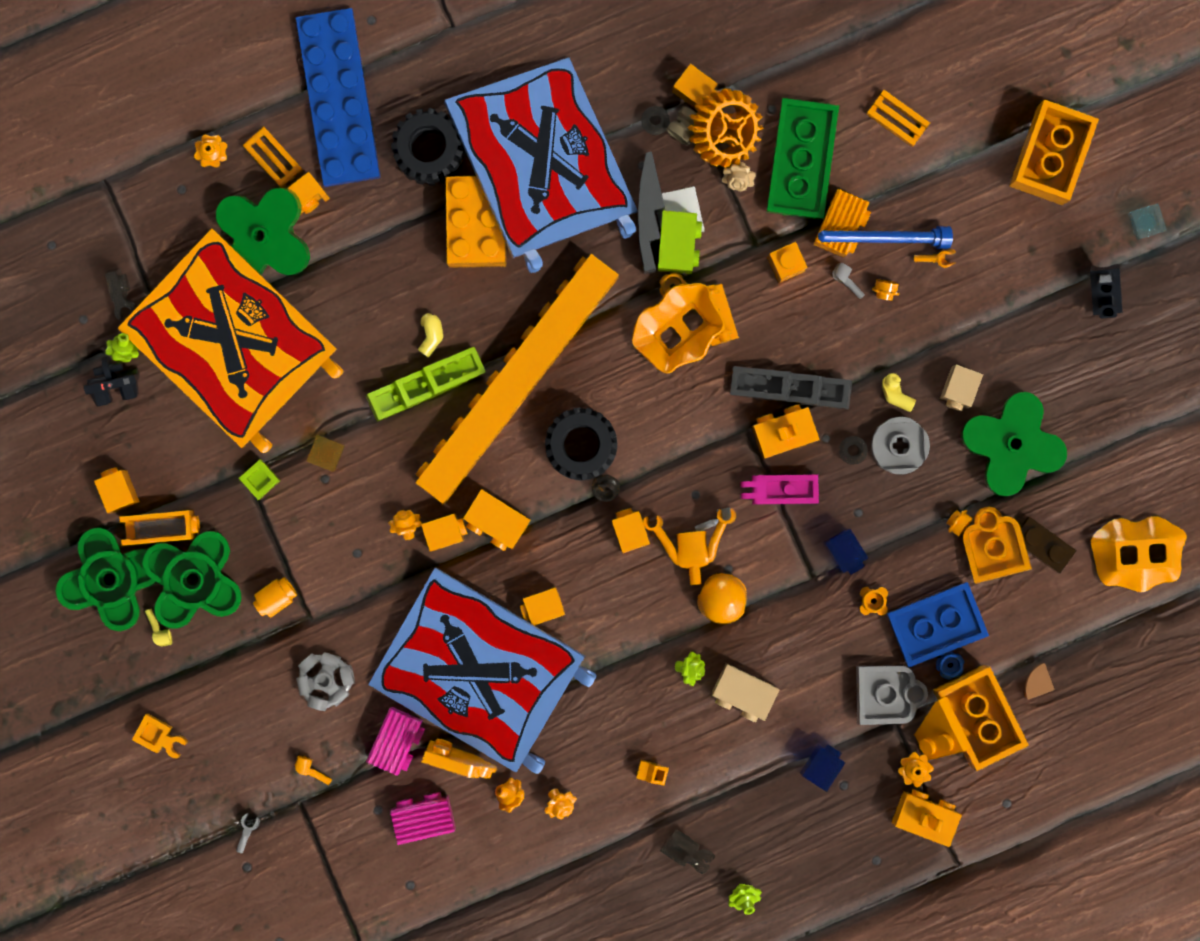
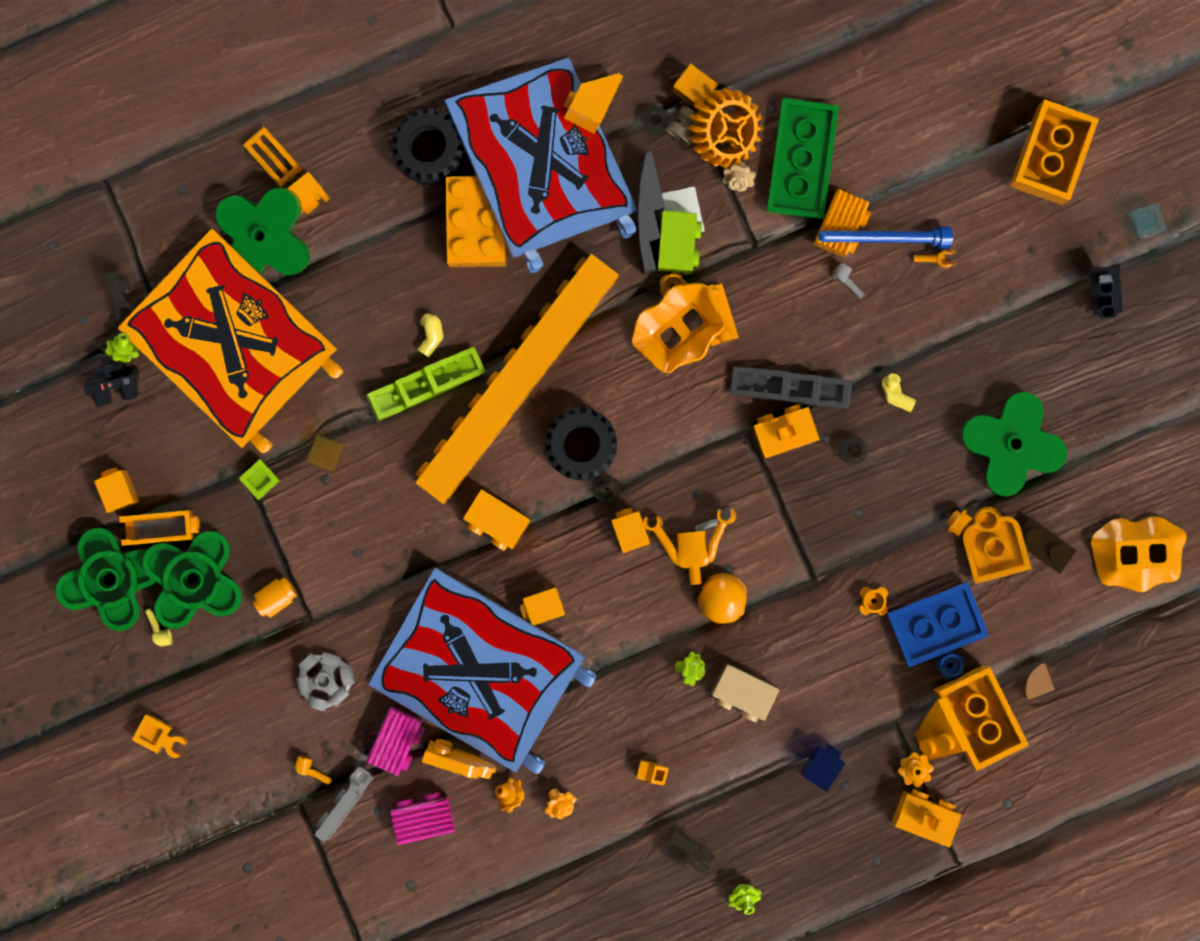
(210, 151): light orange plant -> none
(246, 833): light grey hand -> none
(338, 97): blue plate -> none
(344, 803): none -> light grey hinge
(405, 524): light orange plant -> none
(444, 532): light orange brick -> none
(591, 102): none -> light orange slope
(782, 489): dark pink hinge -> none
(787, 262): light orange brick -> none
(846, 552): clear blue brick -> none
(885, 289): light orange plate -> none
(888, 694): light grey plate -> none
(905, 110): light orange tile -> none
(911, 433): light grey plate -> none
(961, 387): tan brick -> none

